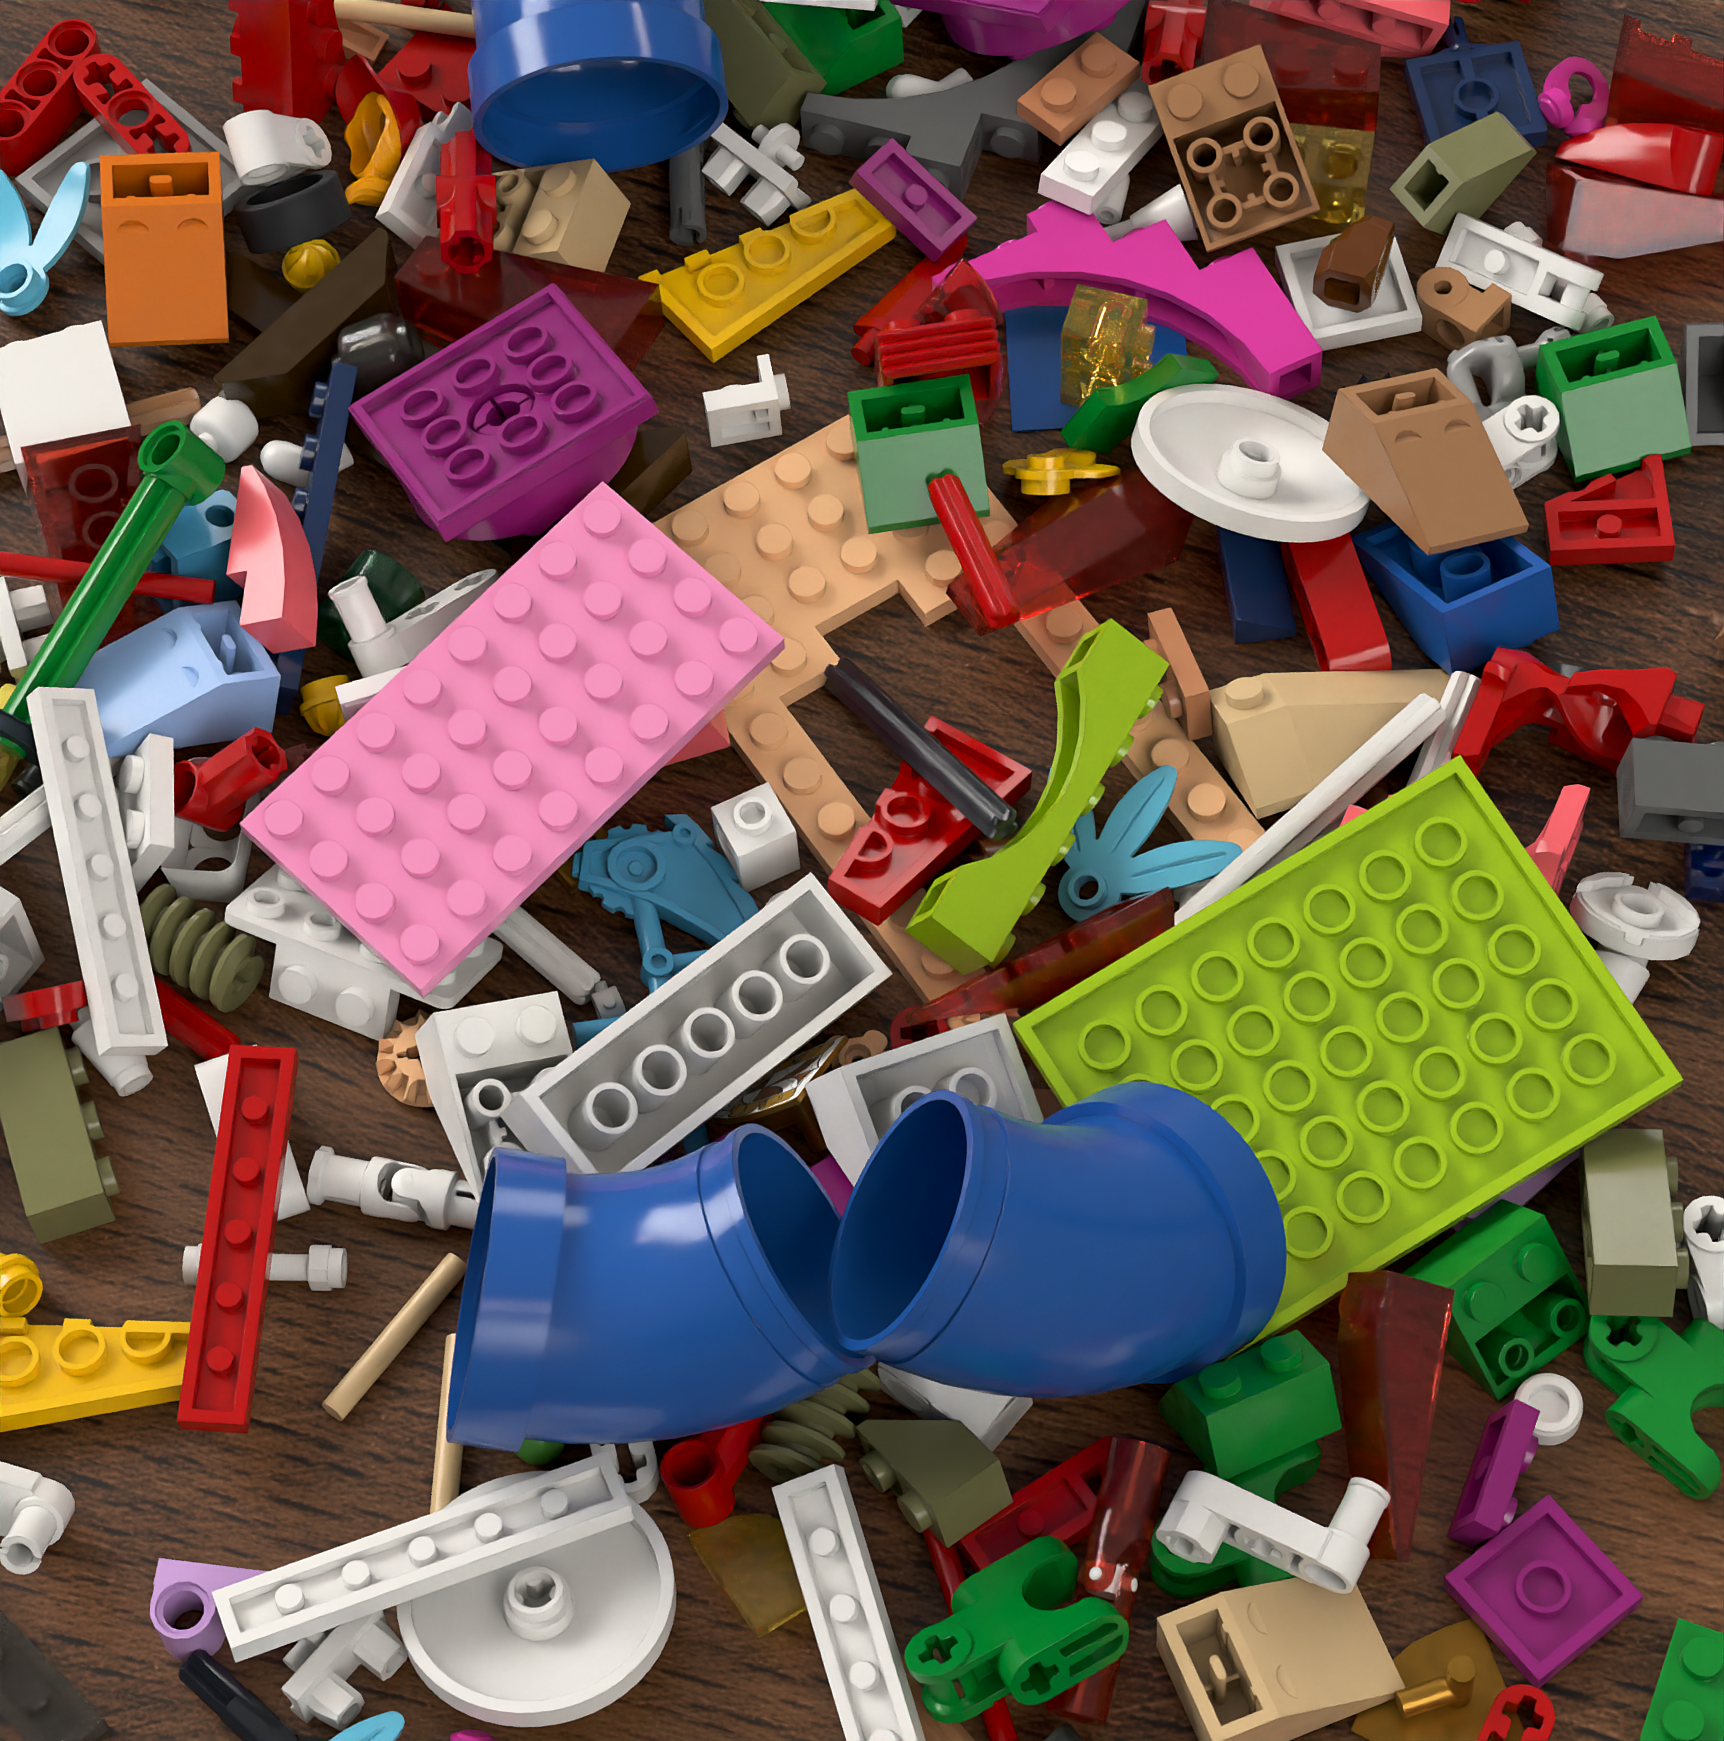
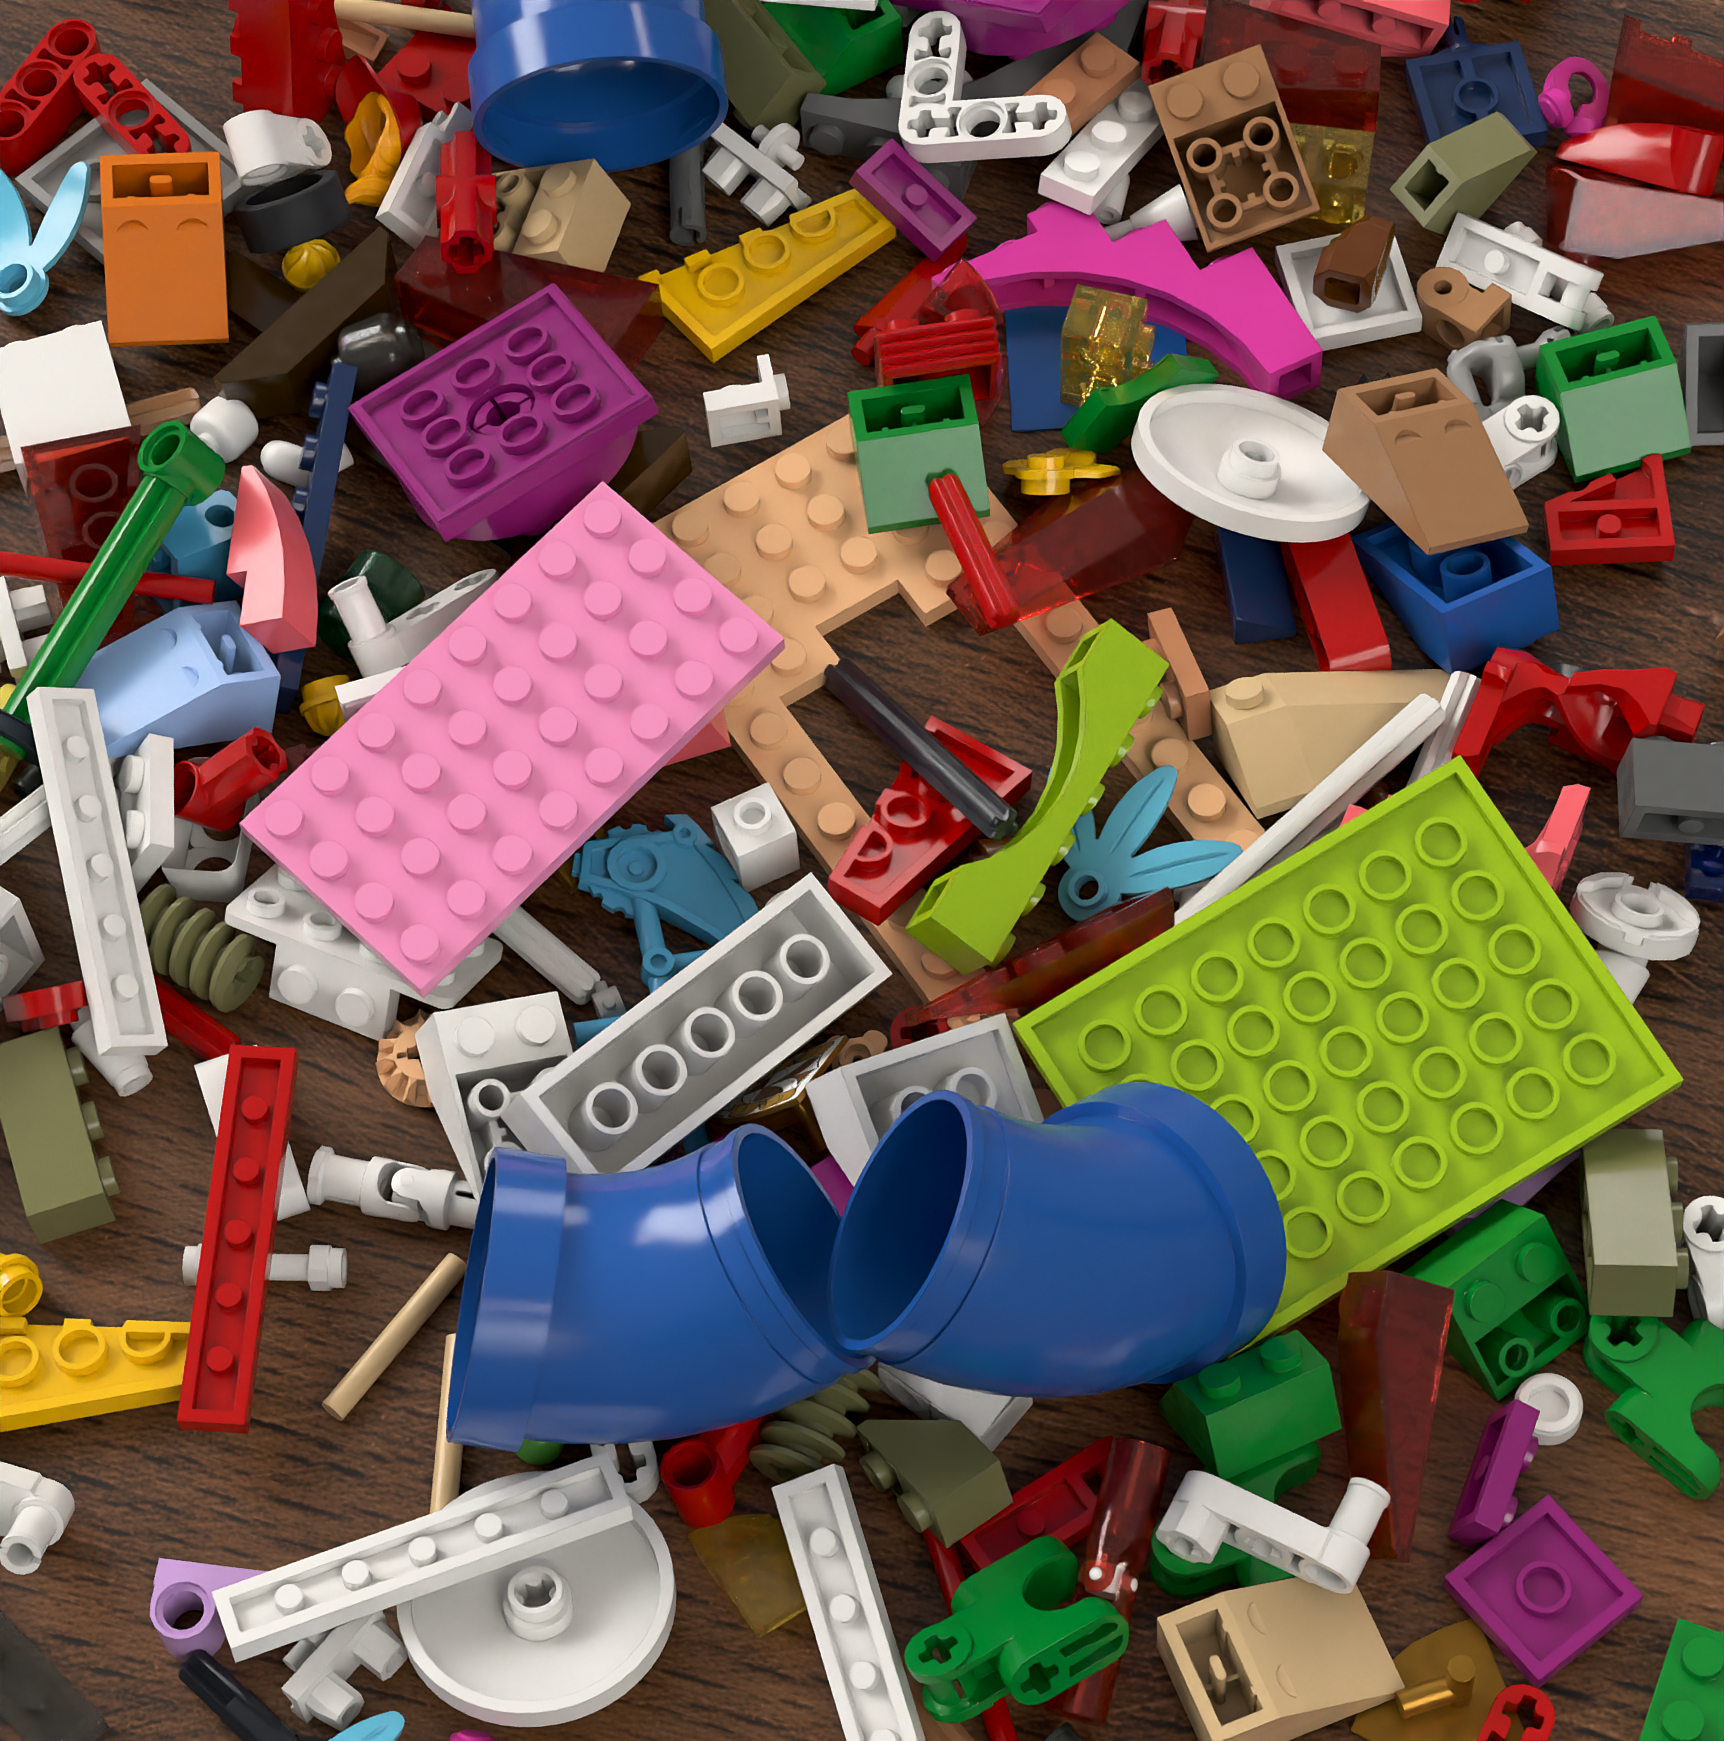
(946, 109): none -> white beam

